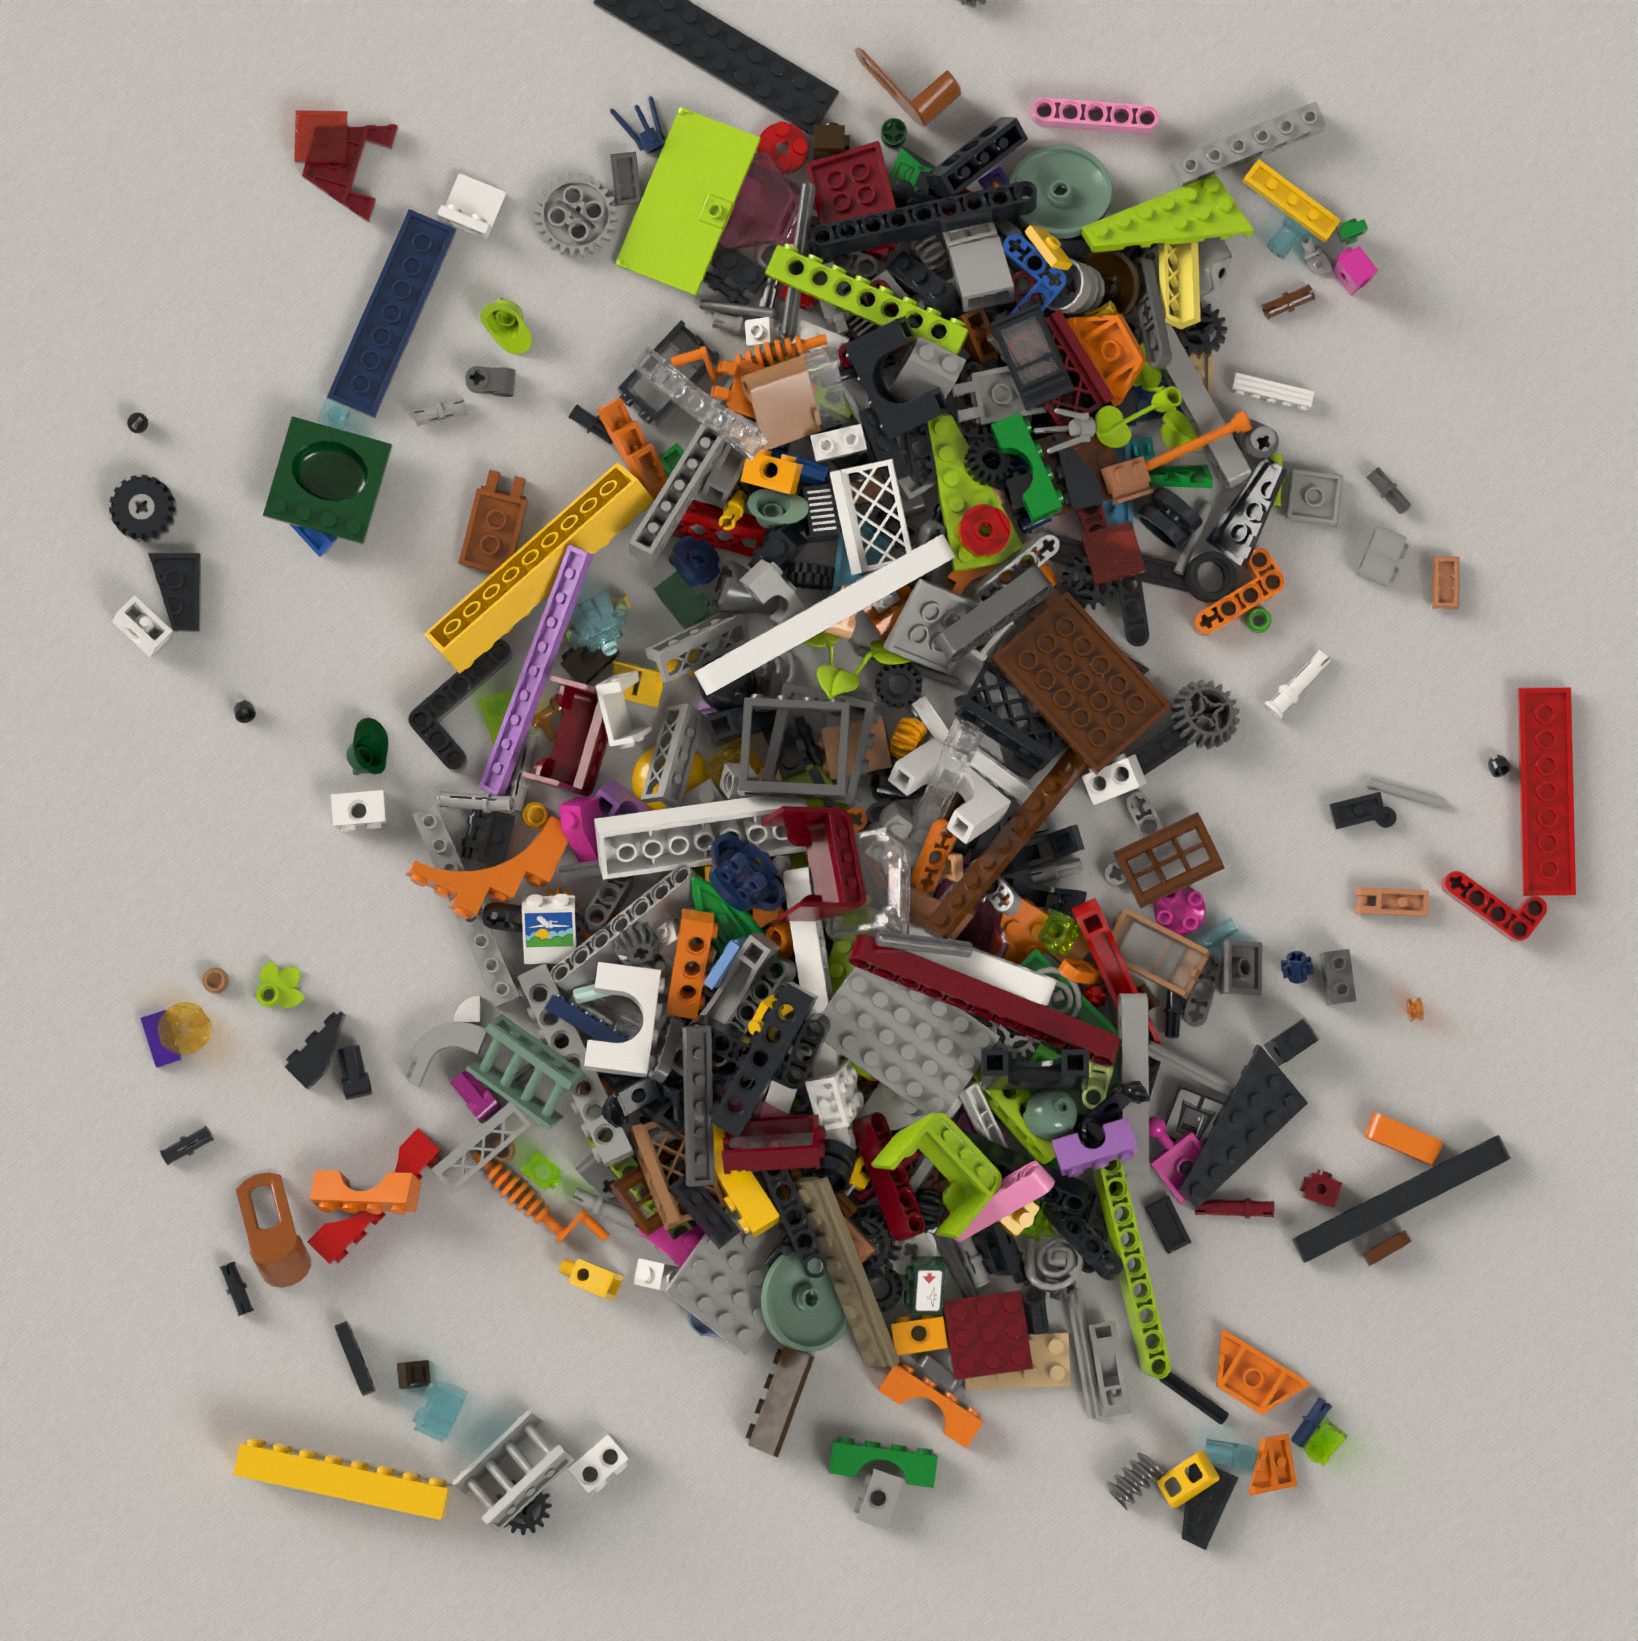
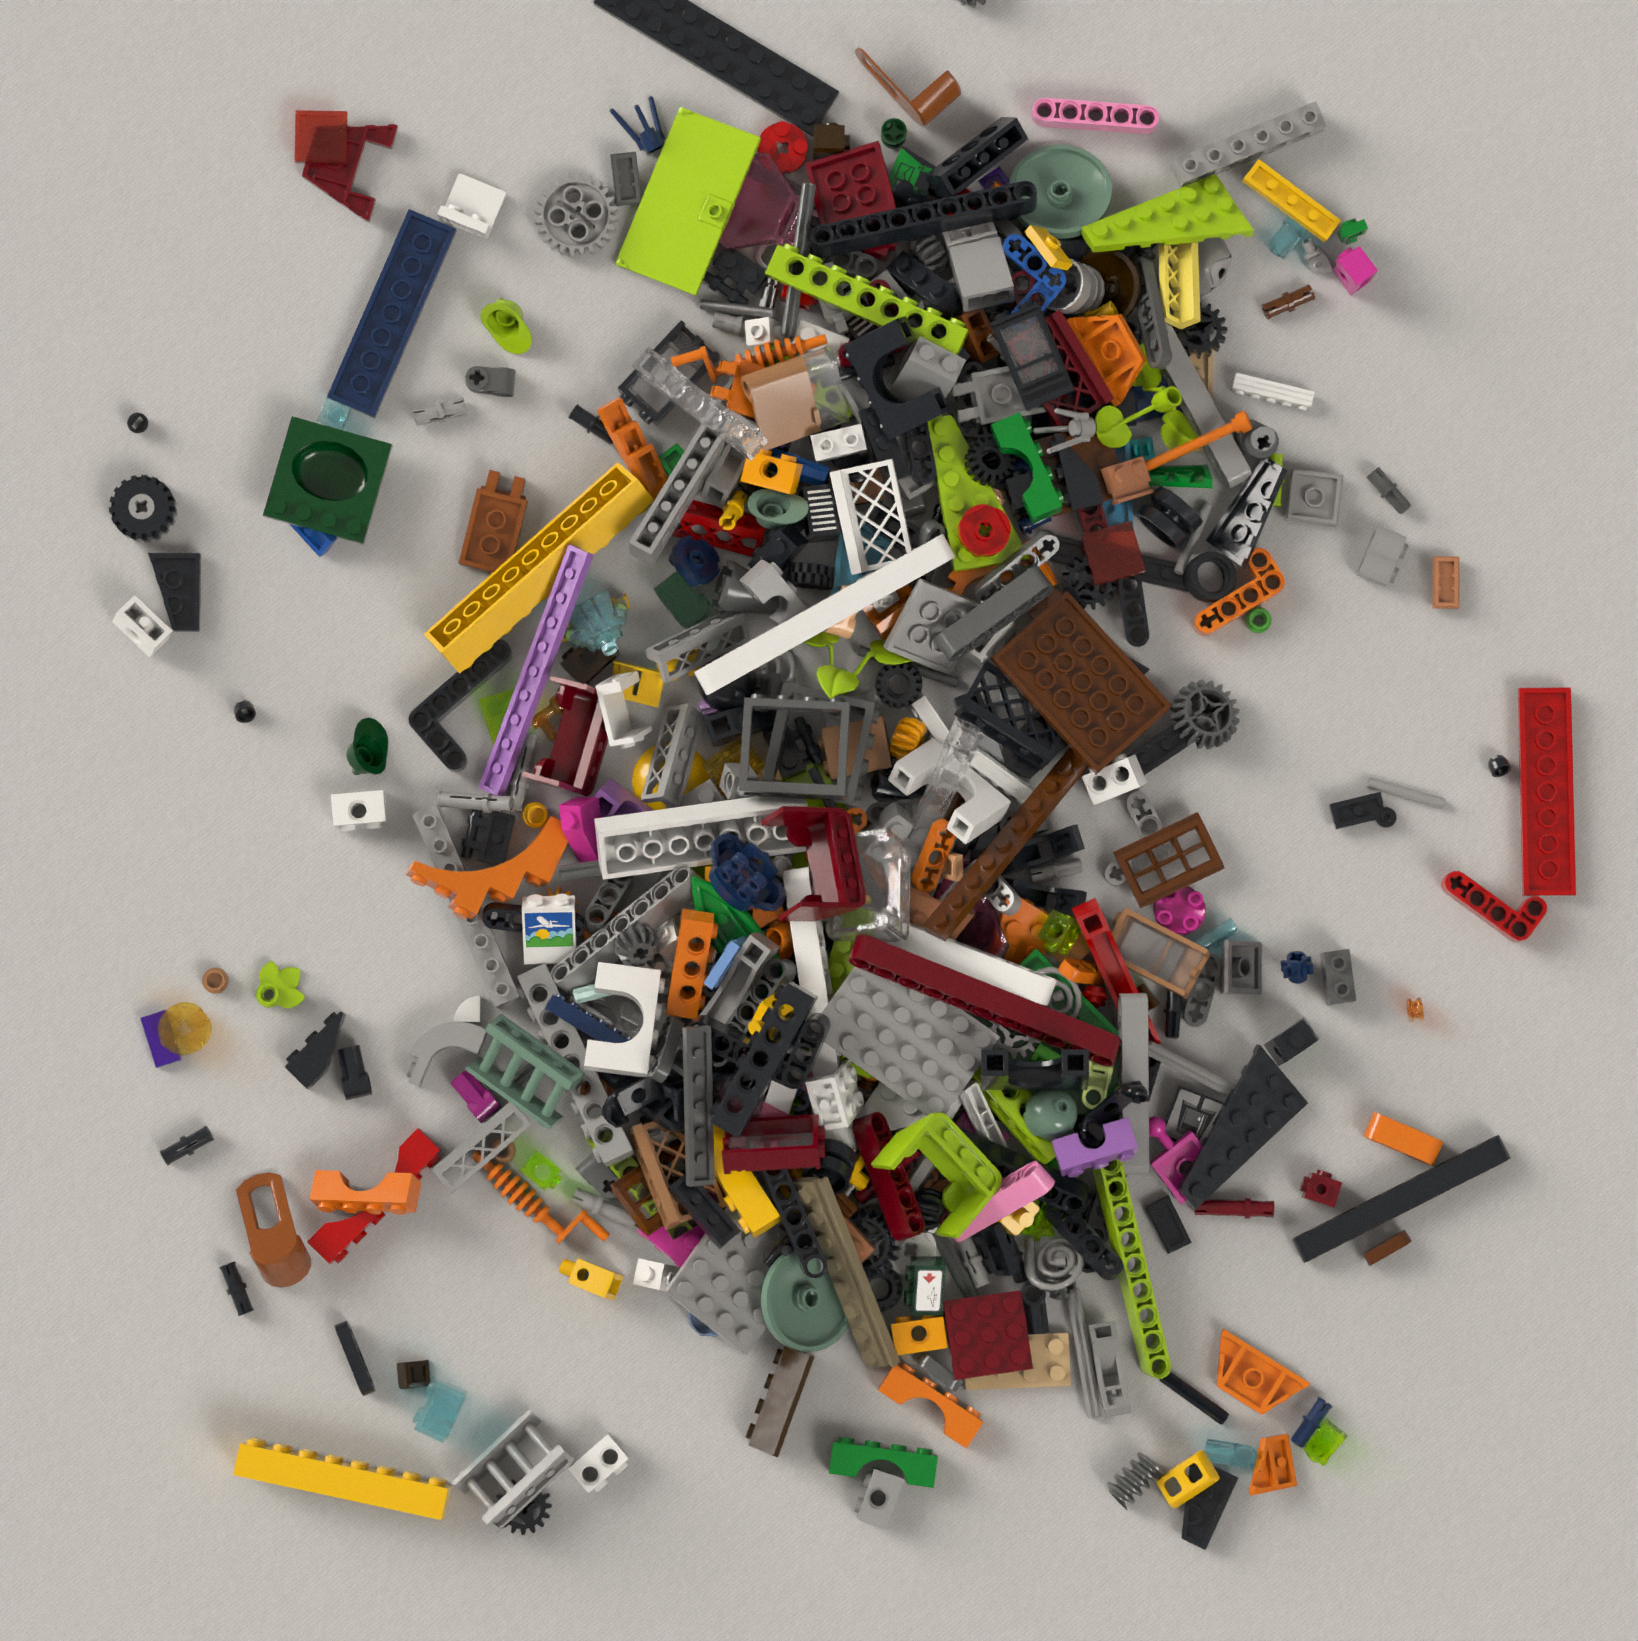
(923, 944): flat silver axle -> none
(1289, 693): white pin -> none
(1392, 902): nougat plate -> none

